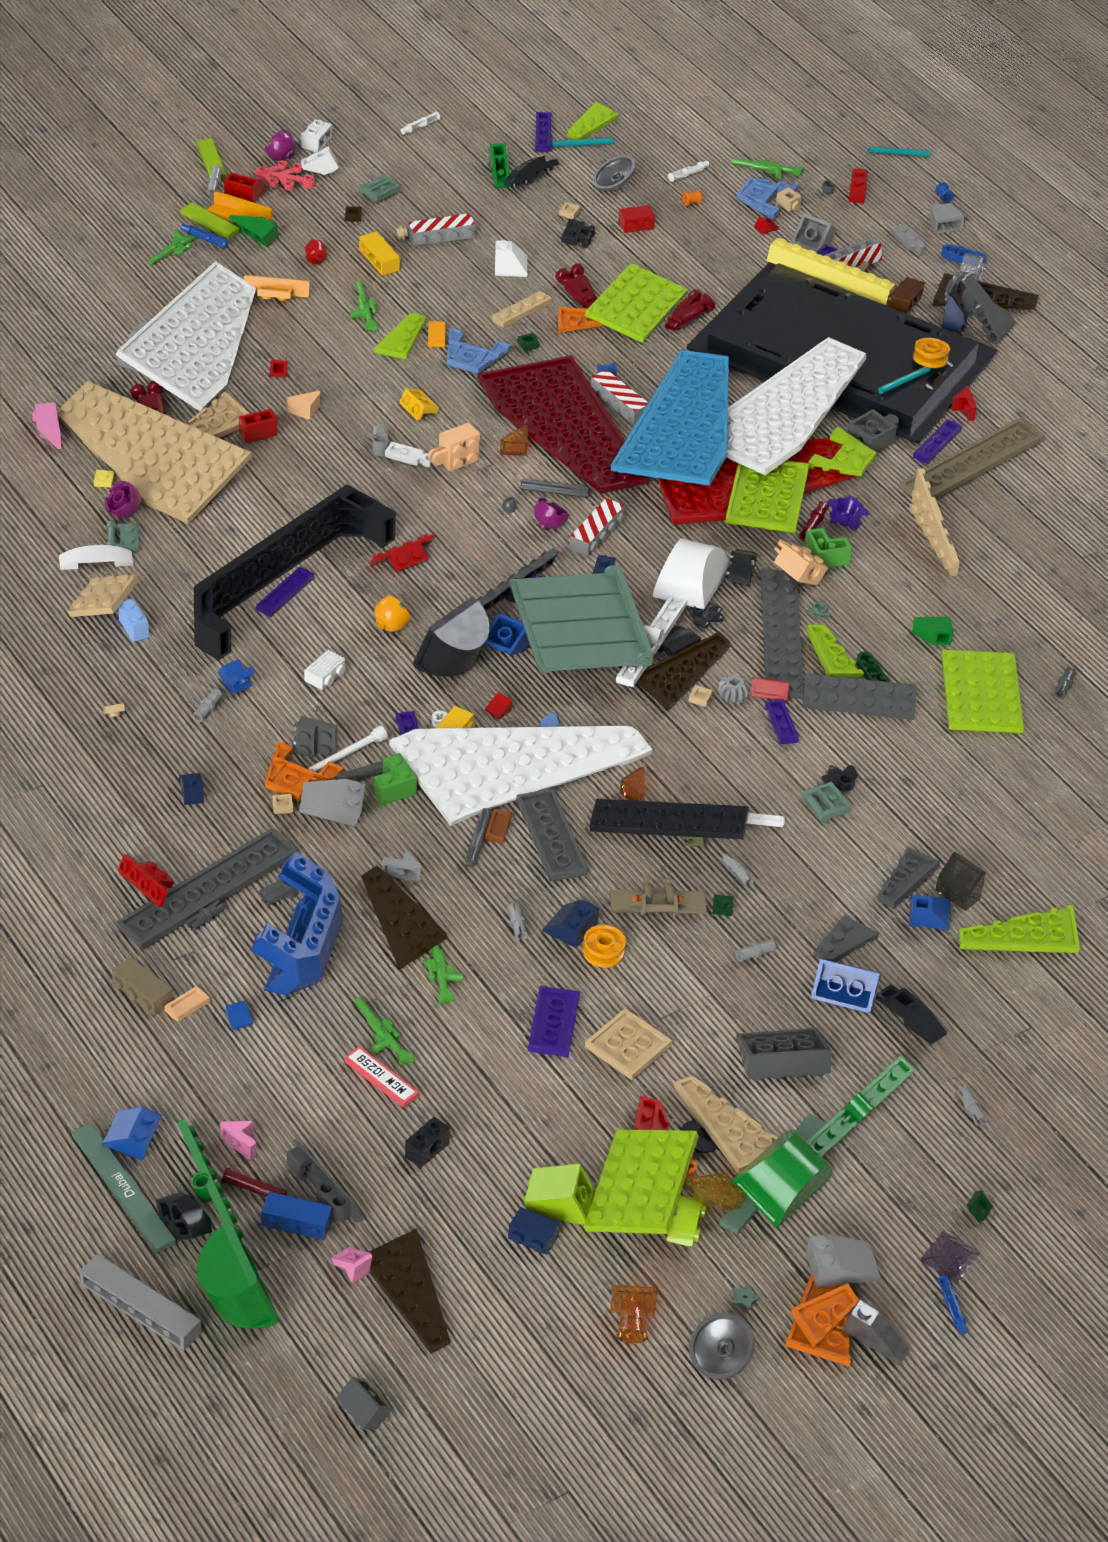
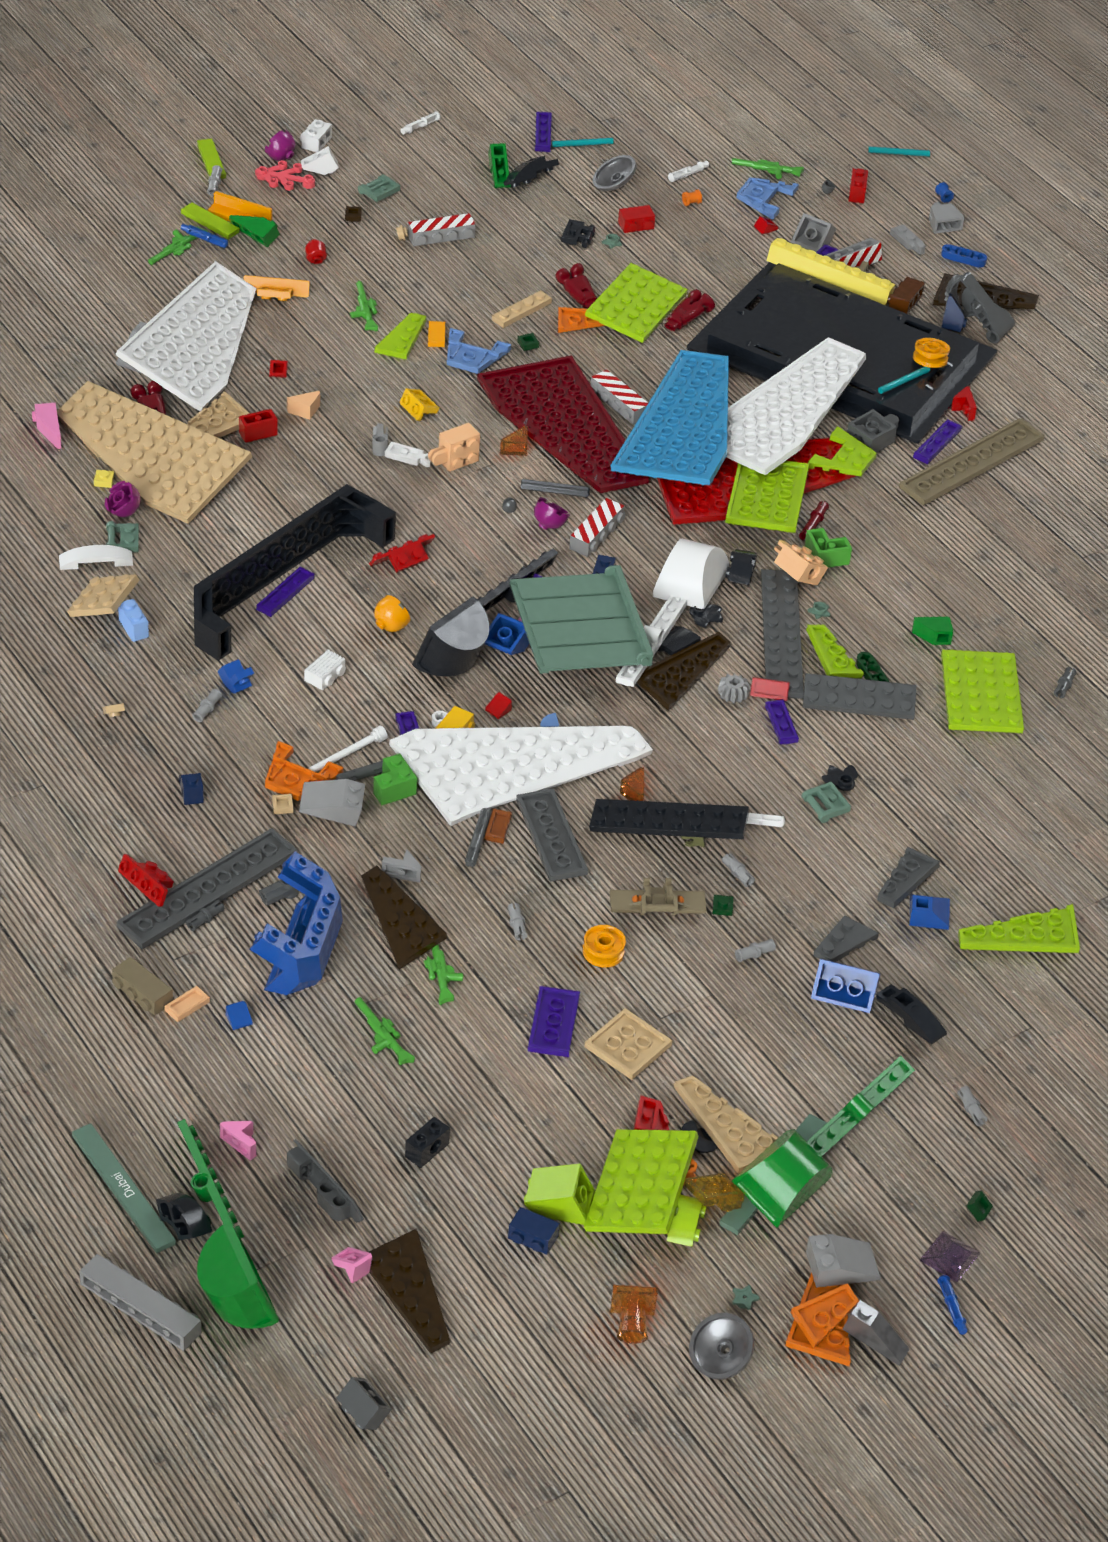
(132, 1131): blue slope -> none
(243, 187): red slope -> none
(249, 1183): dark red pin -> none
(296, 1215): blue brick -> none
(315, 737): dark grey plate -> none
(379, 253): yellow brick -> none
(381, 1077): tile -> none
(510, 260): white slope -> none
(569, 210): tan plate -> none
(572, 922): dark blue slope -> none
(591, 121): lime wing -> none
(611, 368): blue bush -> none
(612, 240): none -> sand green plate
(700, 695): tan plate -> none
(784, 1053): dark grey slope -> none
(788, 199): tan brick -> none
(847, 512): dark purple hair -> none
(930, 518): tan wing -> none
(960, 882): clear smoke slope -> none
(974, 265): clear brick -> none

